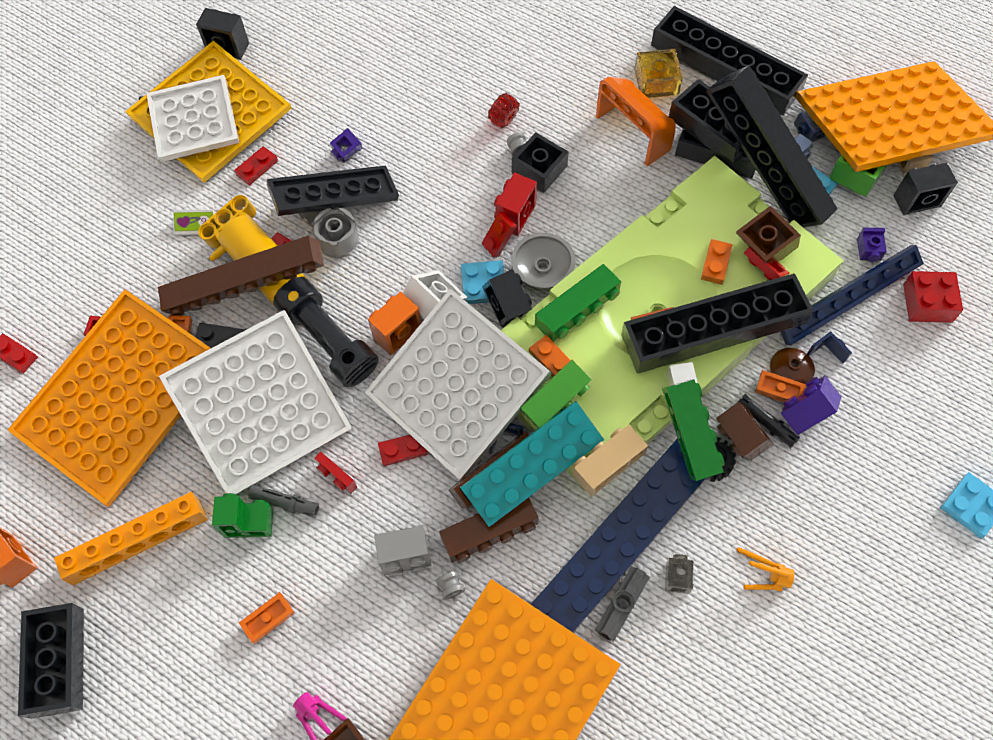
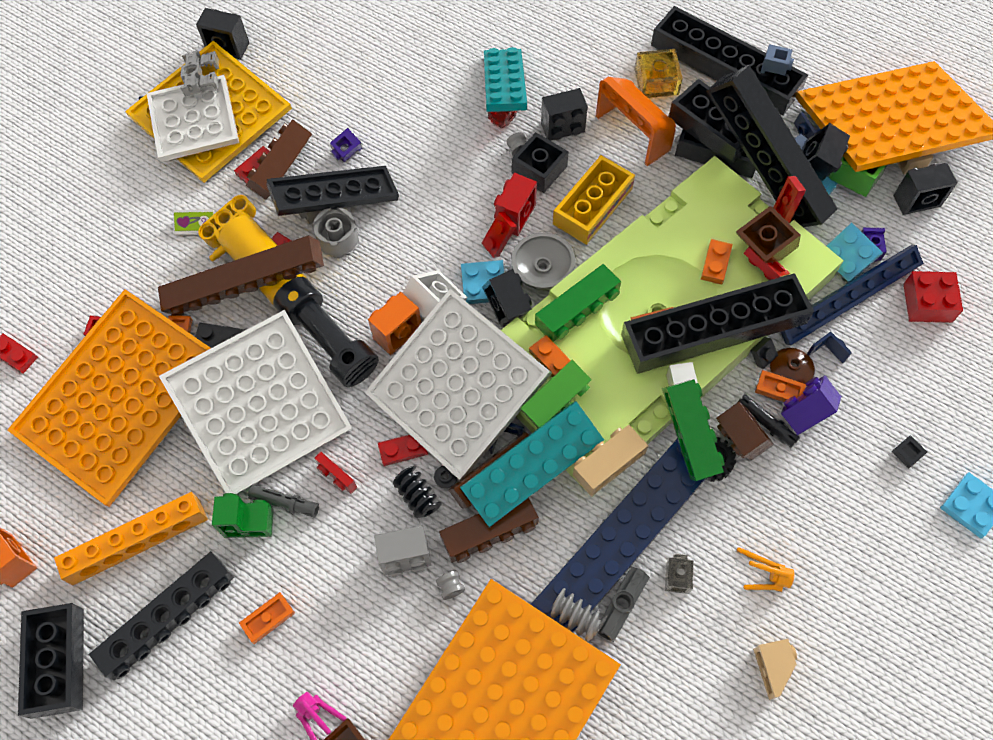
(107, 654): none -> black brick
(192, 72): none -> light grey piece
(280, 157): none -> reddish brown brick
(415, 494): none -> black piece
(444, 483): none -> black plate
(504, 80): none -> teal plate
(564, 114): none -> black brick
(576, 615): none -> light grey piece
(593, 199): none -> yellow brick
(764, 352): none -> black plate
(776, 665): none -> tan slope
(777, 60): none -> sand blue brick
(789, 198): none -> red plate
(826, 150): none -> black brick
(855, 250): none -> medium azure plate
(909, 451): none -> black plate

